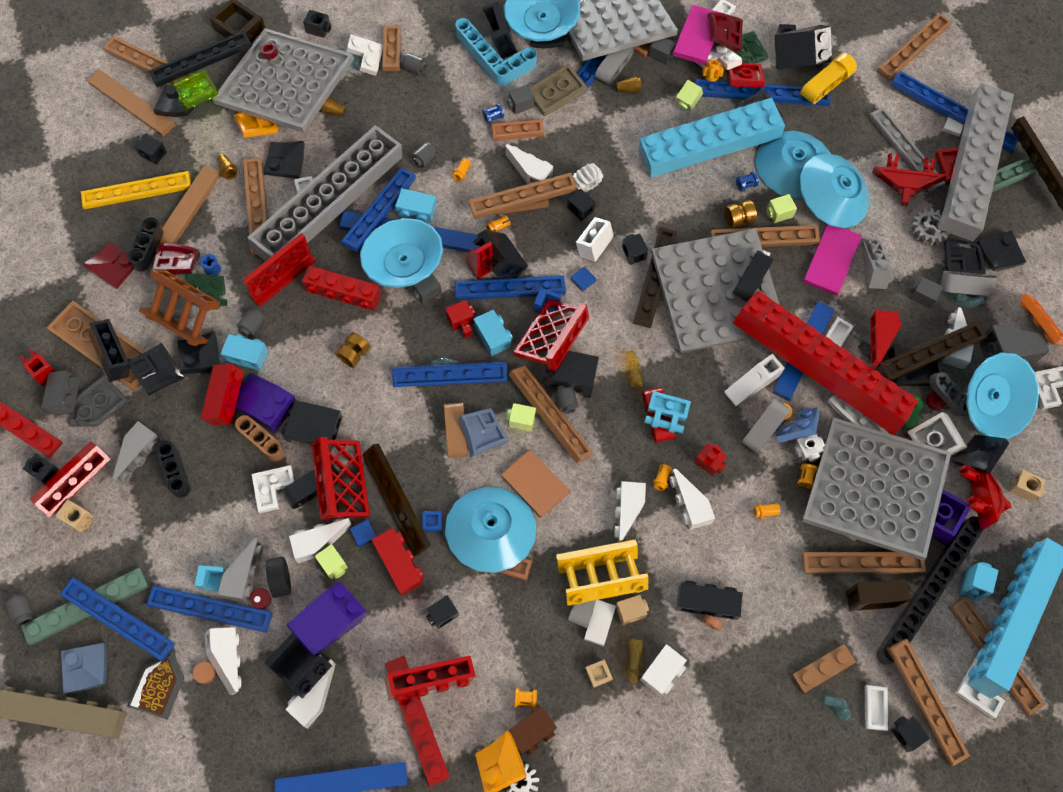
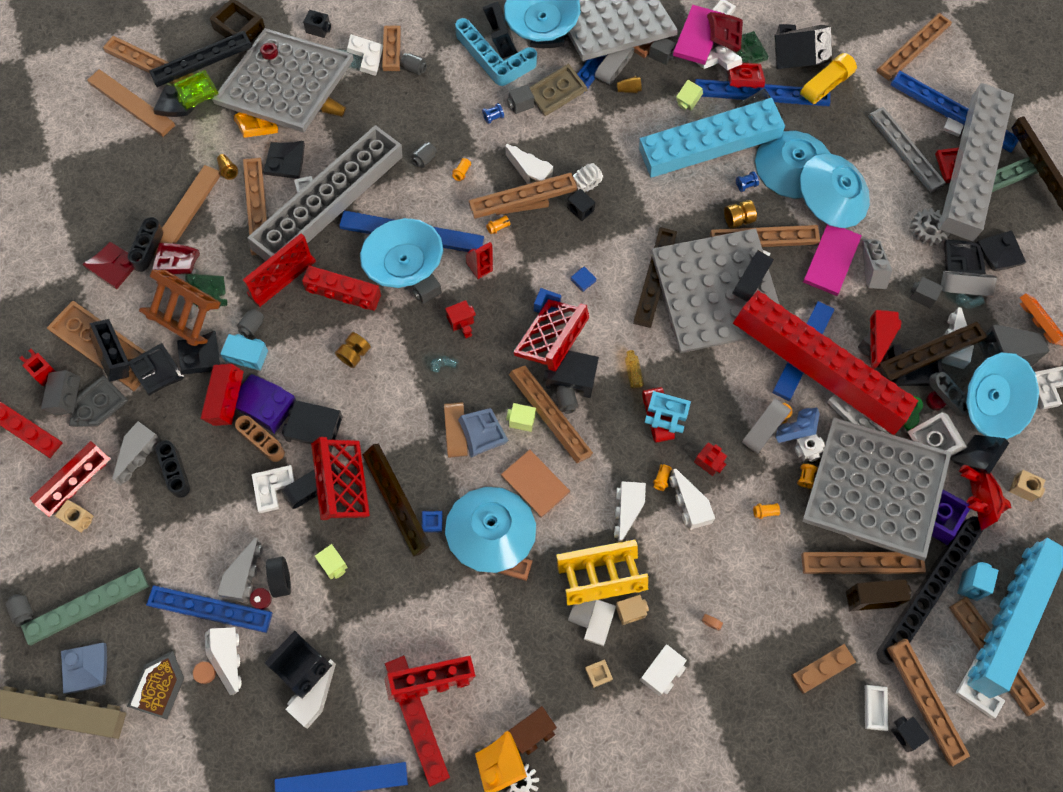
(34, 463): black brick -> none
(117, 619): blue tile -> none
(135, 190): yellow tile -> none
(150, 148): black brick -> none
(209, 577): medium azure panel -> none
(210, 265): blue bush -> none
(311, 542): white slope -> none
(327, 619): dark purple slope -> none
(363, 533): blue tile -> none
(378, 210): blue tile -> none
(398, 561): red brick -> none
(416, 205): medium azure brick -> none
(442, 612): black brick -> none
(449, 374): blue tile -> none
(492, 332): medium azure brick -> none
(508, 287): blue tile -> none
(509, 259): black panel -> none
(517, 130): nougat tile -> none
(525, 698): light orange bush -> none
(595, 239): white brick -> none
(634, 248): black brick -> none
(634, 659): clear yellow cylinder -> none
(709, 600): black brick -> none
(713, 70): light orange gear -> none
(755, 380): white slope -> none
(781, 208): yellowish green brick -> none
(839, 331): white tile -> none
(840, 706): clear light blue arm -> none
(906, 181): red connector -> none

